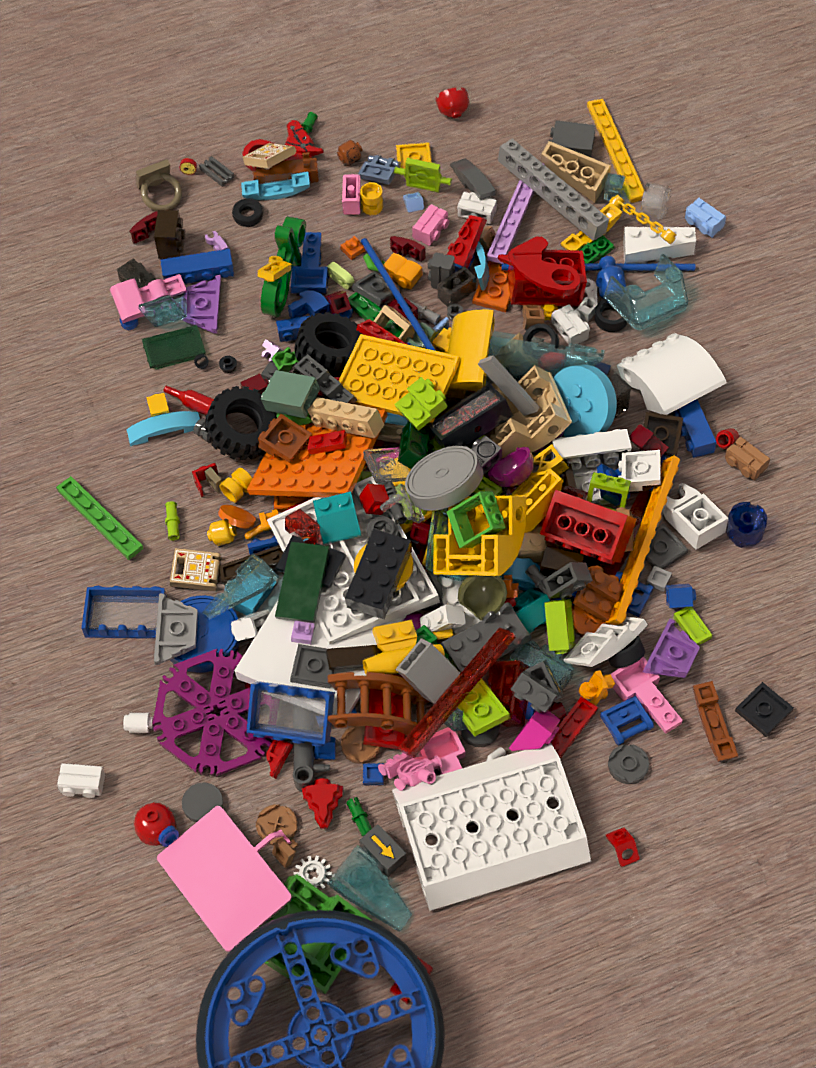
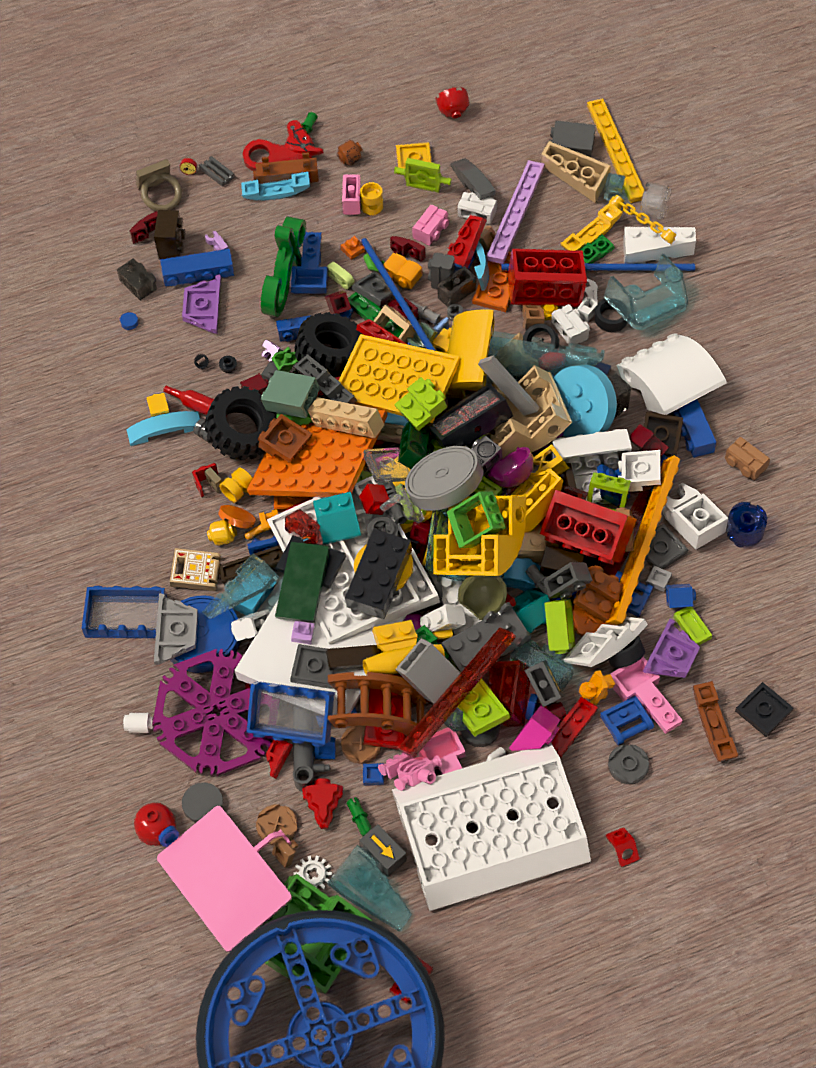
(81, 780): white brick -> none
(99, 518): bright green plate -> none
(128, 295): bright pink plate -> none
(164, 310): clear light blue bracket -> none
(172, 521): lime pin -> none
(173, 347): clear green piece -> none
(247, 221): black tyre -> none
(269, 155): tan container -> none
(274, 269): yellow hinge -> none
(309, 303): blue brick -> none
(327, 442): red plate -> none
(379, 169): sand blue plate -> none
(413, 202): light blue slope -> none
(512, 588): orange tile -> none
(528, 262): red animal -> none
(534, 691): dark grey brick -> none
(553, 189): light grey brick -> none
(609, 269): blue piece -> none
(705, 217): light blue brick -> none
(726, 438): red brick -> none

